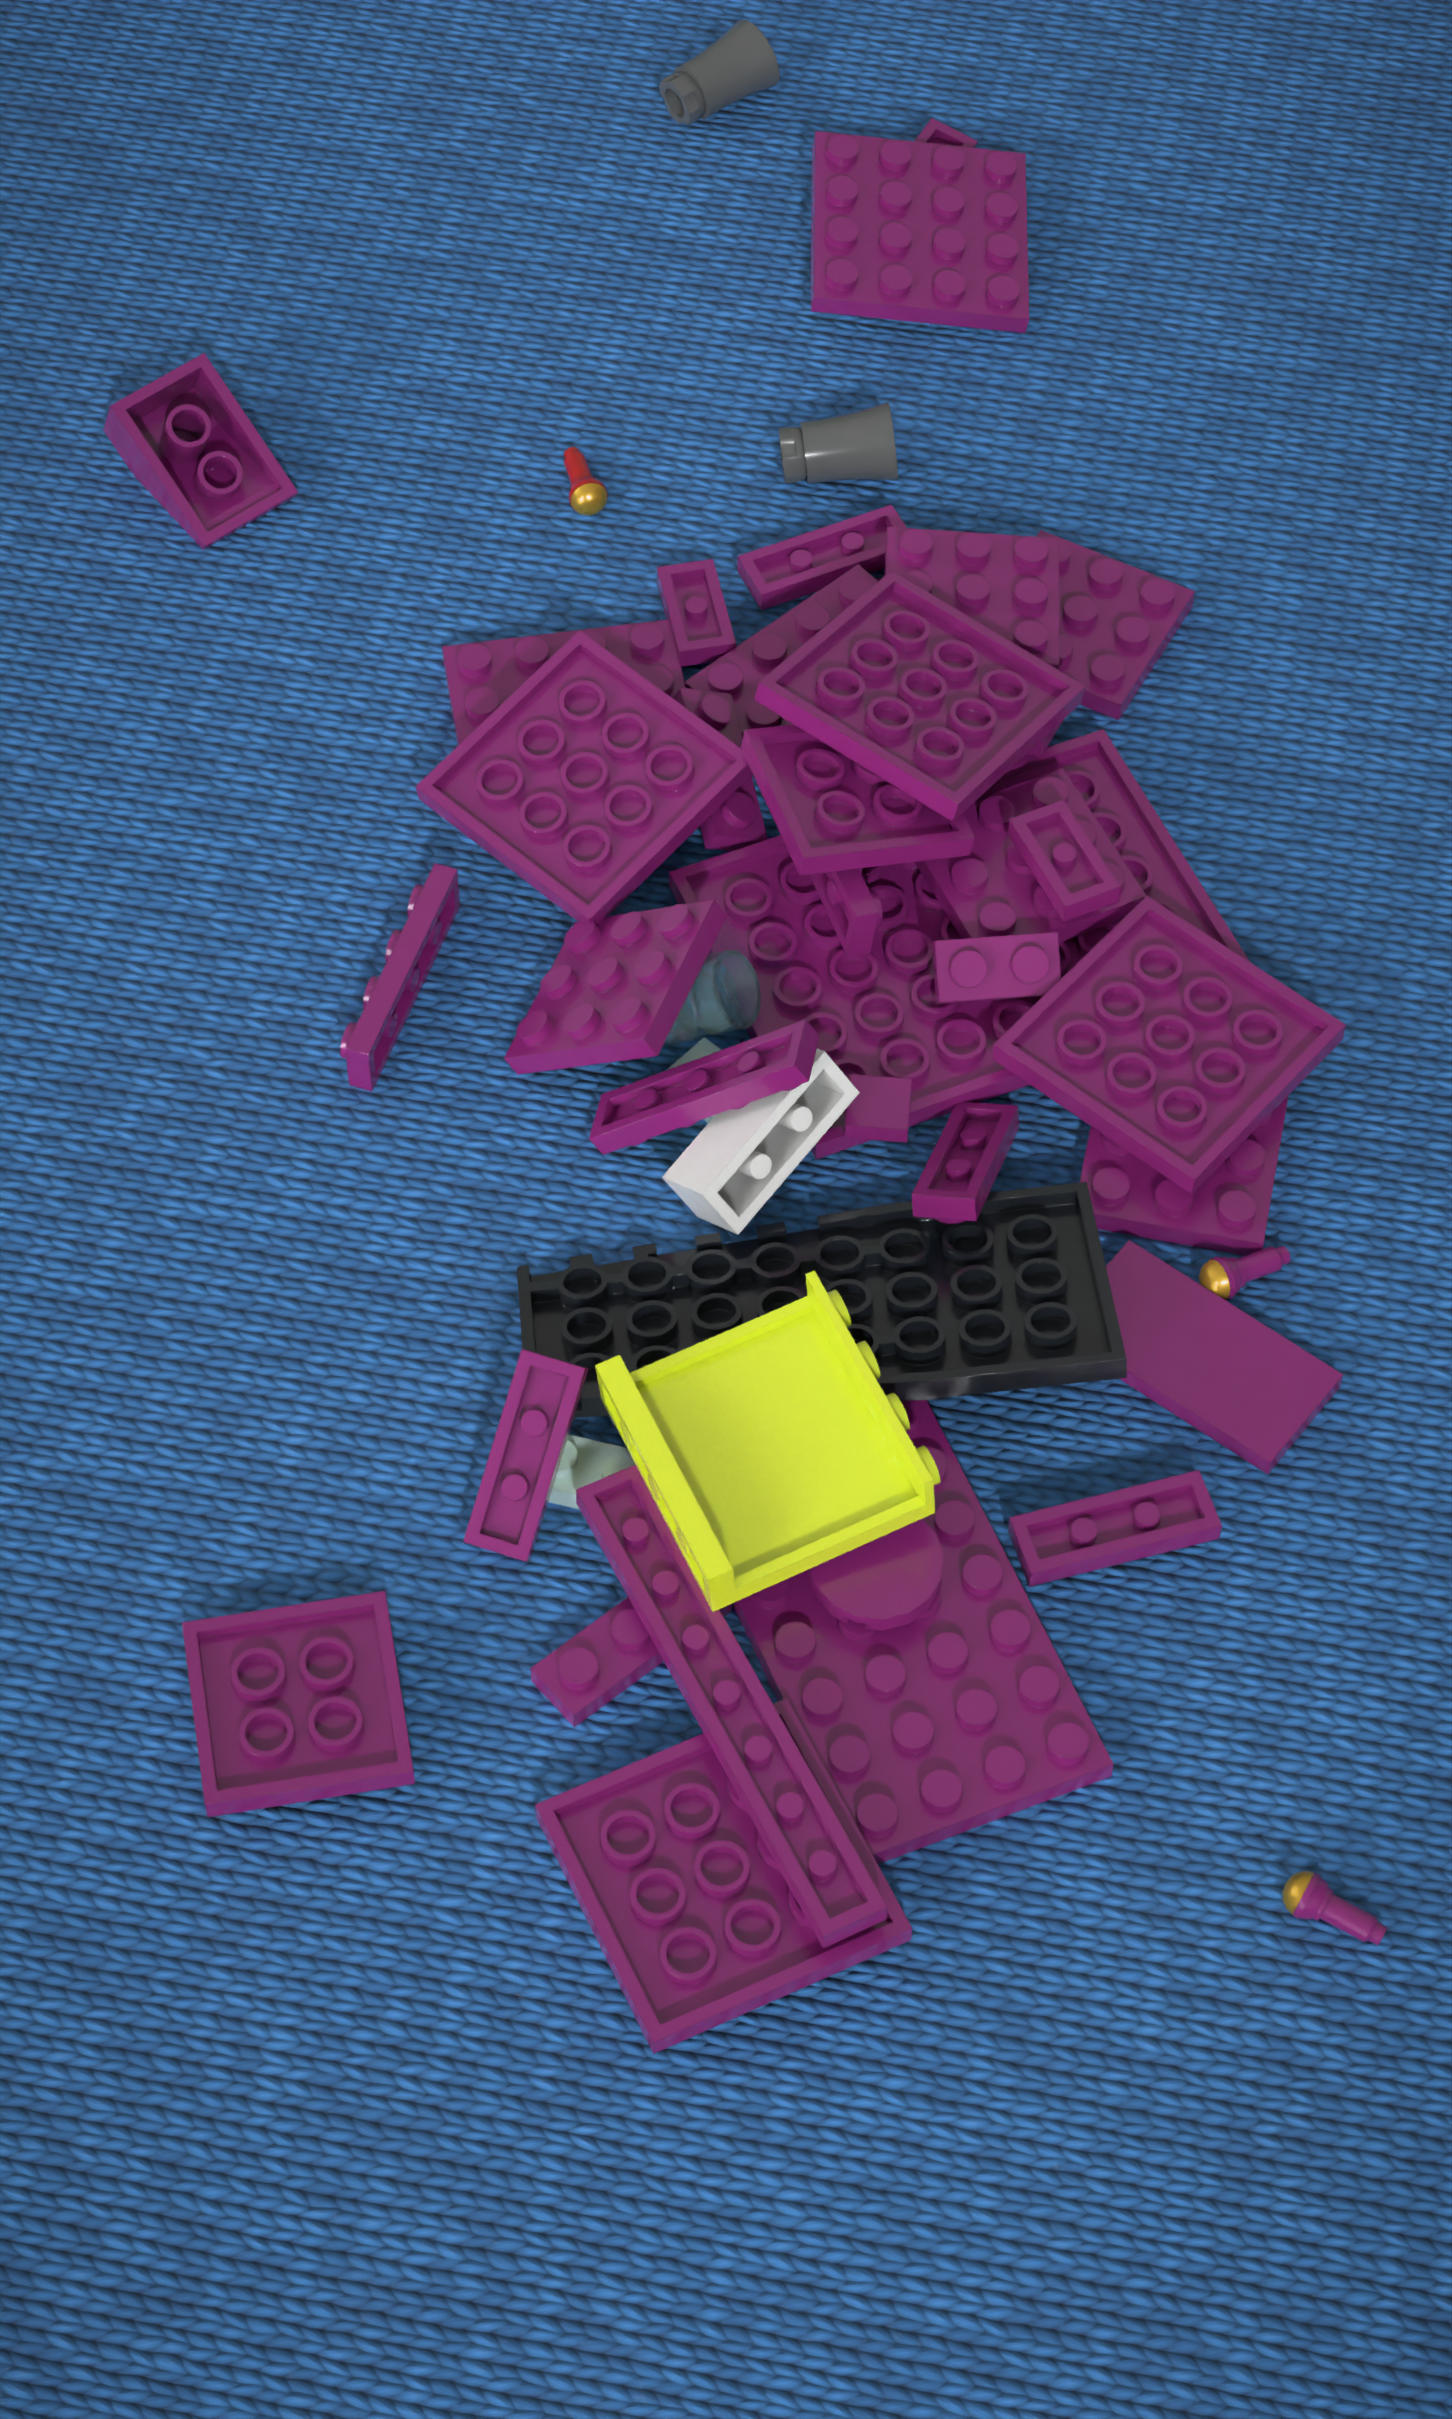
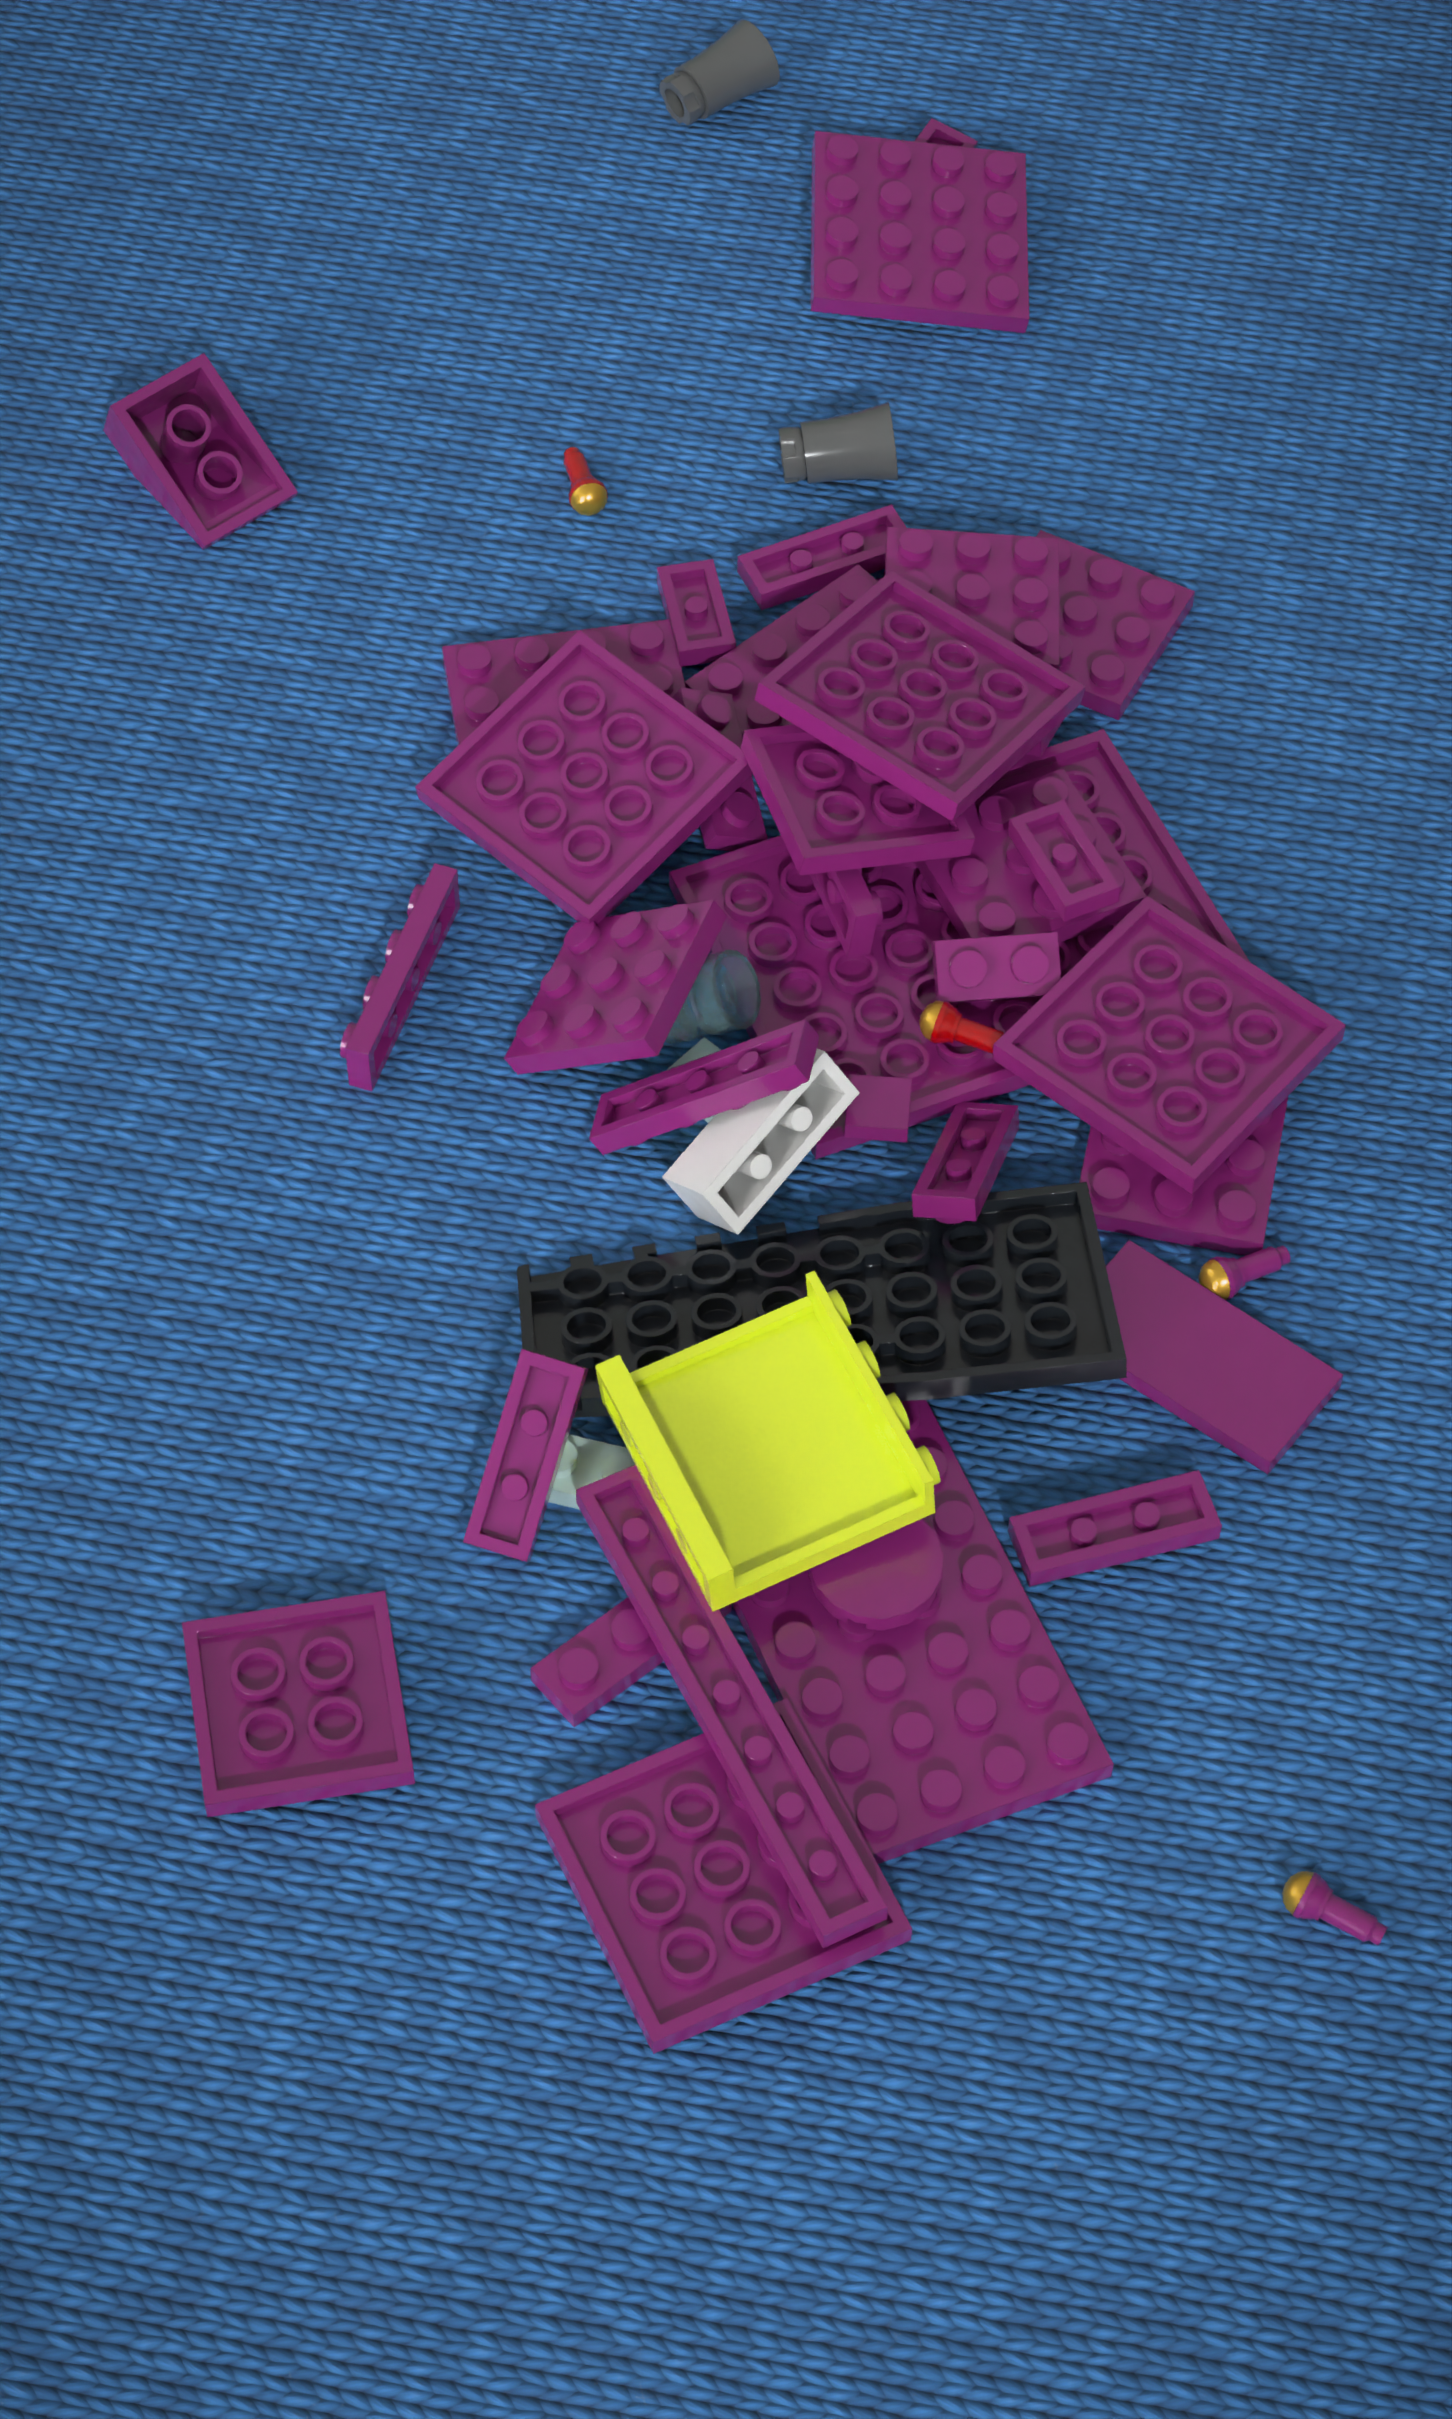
(944, 1023): none -> red piece

